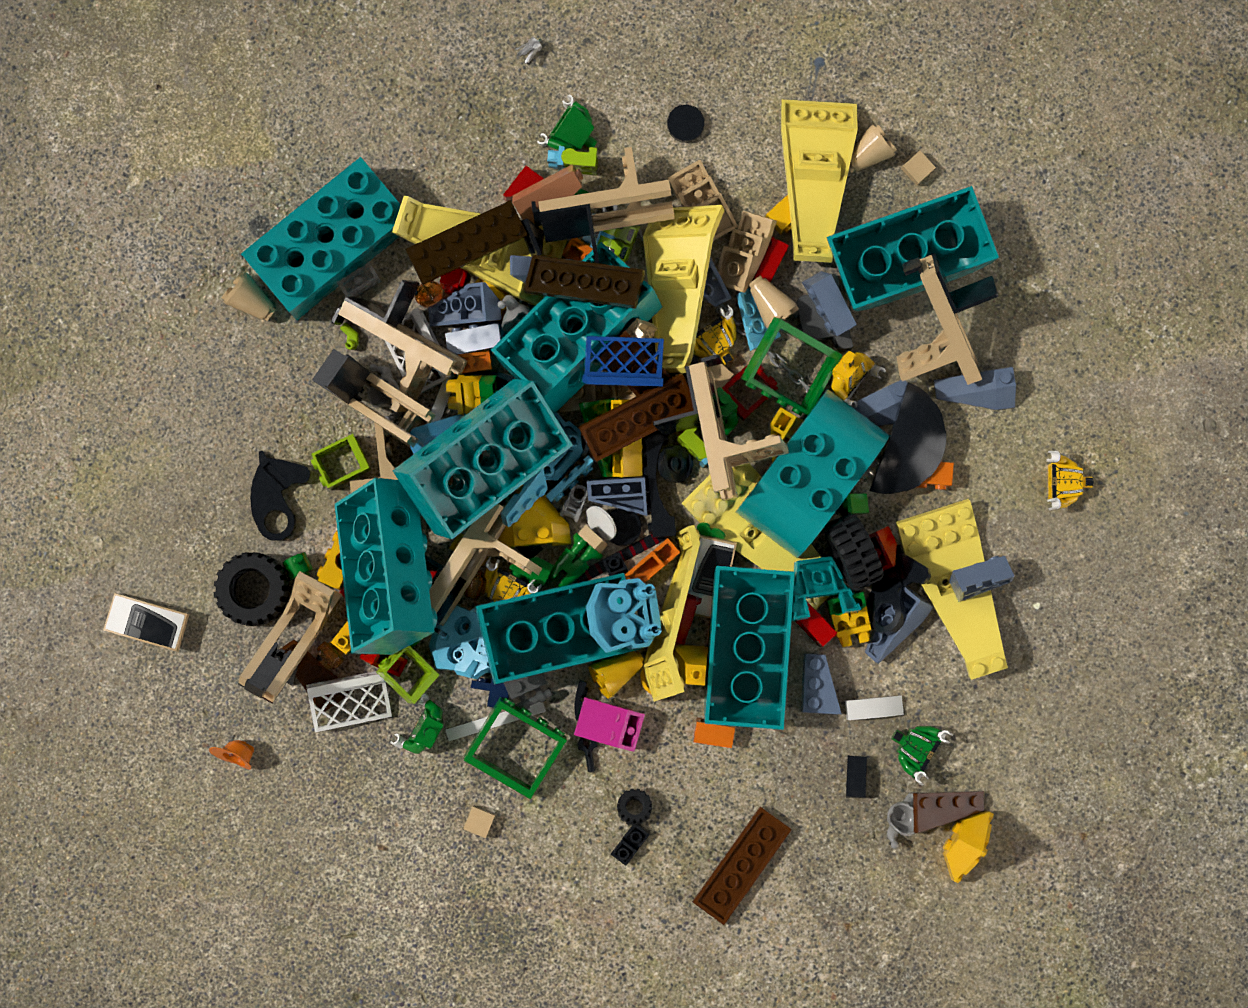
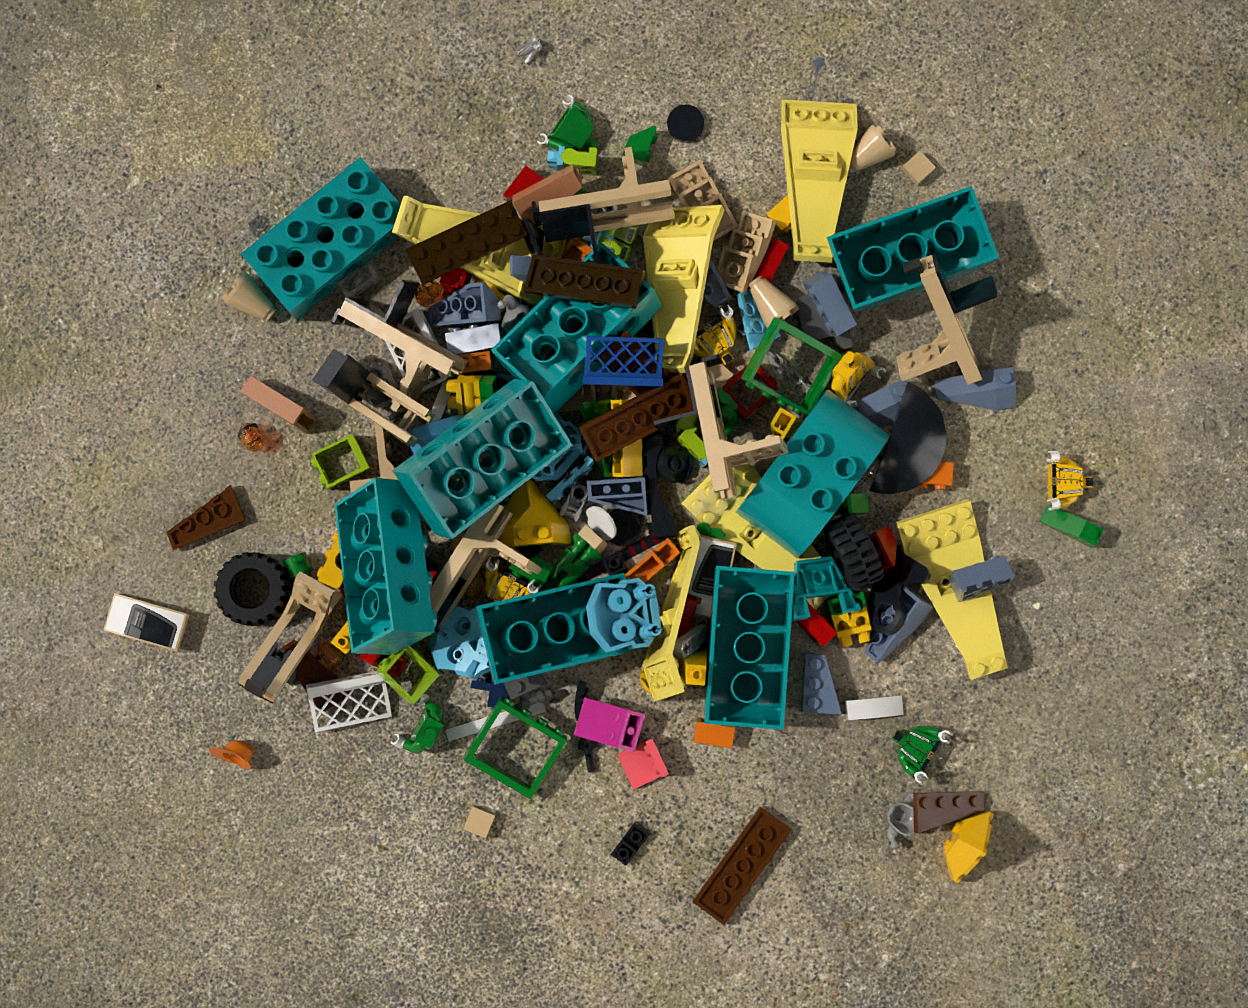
(216, 515): none -> reddish brown wing
(251, 437): none -> clear orange head
(266, 492): black animal -> none
(279, 404): none -> nougat slope
(352, 336): lime arm -> none
(519, 503): medium azure wing -> none
(615, 672): yellow cone -> none
(634, 795): black tyre -> none
(641, 145): none -> green slope
(641, 329): tan plate -> none
(643, 764): none -> coral bracket
(691, 641): none -> light grey beam
(856, 777): black slope -> none
(1072, 526): none -> green slope

